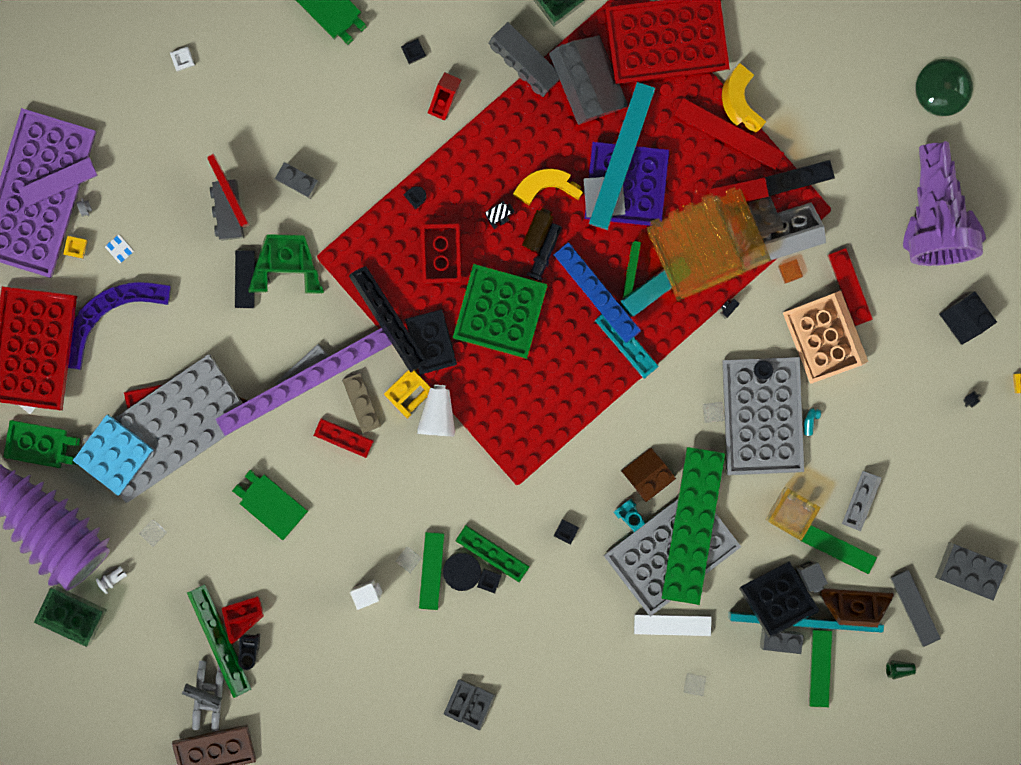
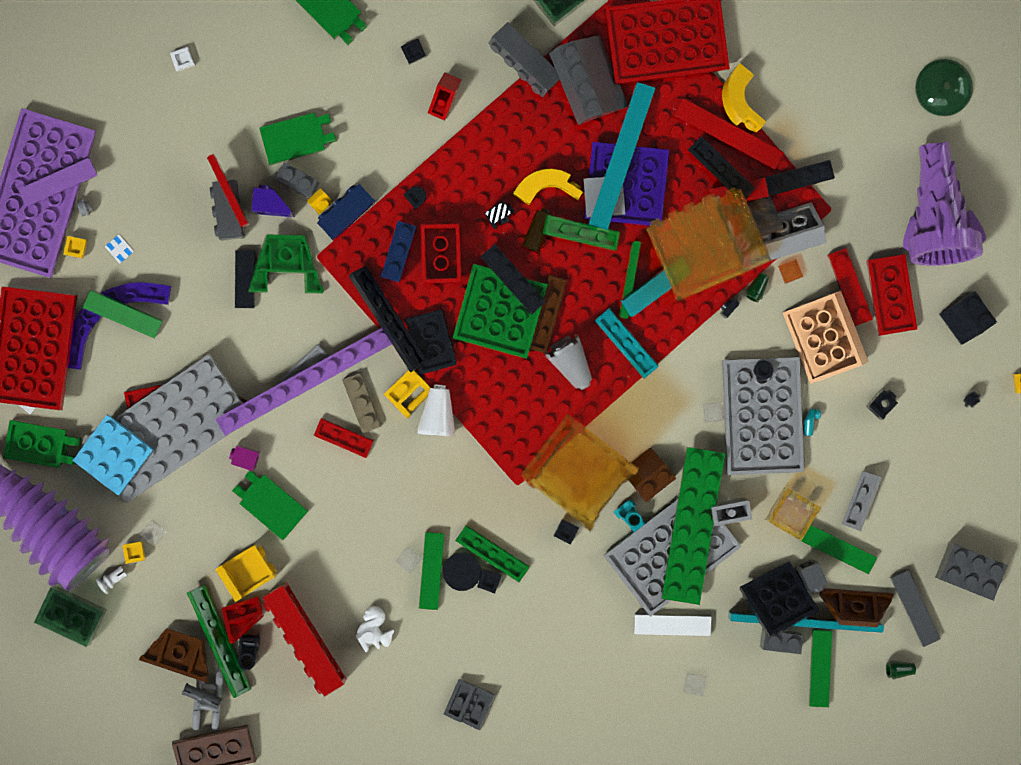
(122, 313): none -> green tile
(133, 552): none -> yellow plate
(179, 654): none -> reddish brown wing
(244, 457): none -> magenta brick
(246, 572): none -> yellow panel
(269, 203): none -> dark purple slope
(295, 137): none -> green tile
(304, 639): none -> red brick
(319, 201): none -> yellow plate
(345, 211): none -> dark blue brick
(366, 594): white brick -> none
(369, 631): none -> white animal
(398, 251): none -> dark blue brick
(513, 279): none -> black plate
(541, 261): black pin -> none
(548, 313): none -> reddish brown tile
(570, 360): none -> light grey cone
(578, 471): none -> clear yellow container
(581, 232): none -> green tile
(597, 292): blue plate -> none
(720, 167): none -> black plate
(731, 511): none -> light grey slope
(757, 288): none -> dark green cone
(876, 407): none -> black brick
(891, 295): none -> red plate

